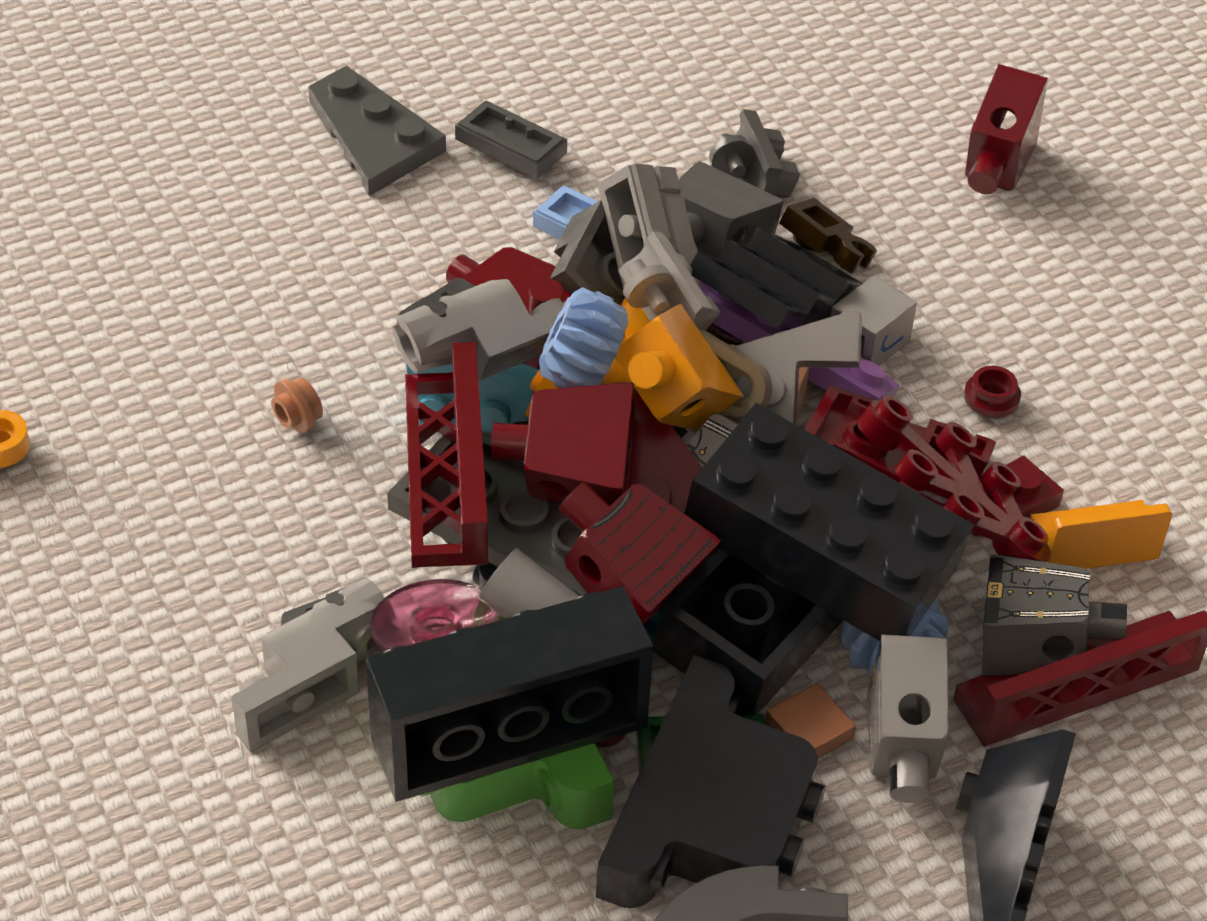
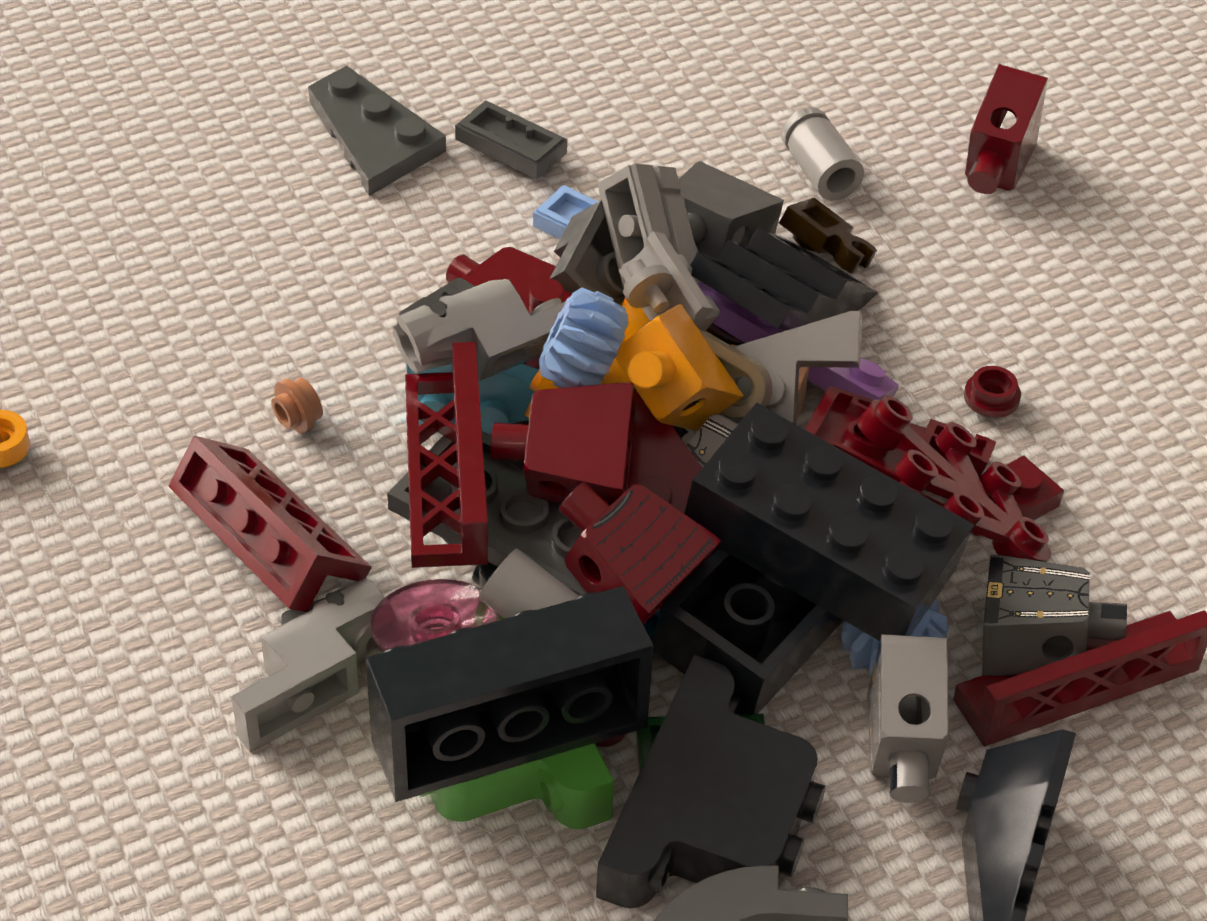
(263, 522): none -> dark red fence
(755, 156): dark grey hips -> none
(814, 718): nougat tile -> none
(822, 154): none -> light grey piece
(885, 318): light grey brick -> none
(1106, 533): light orange panel -> none

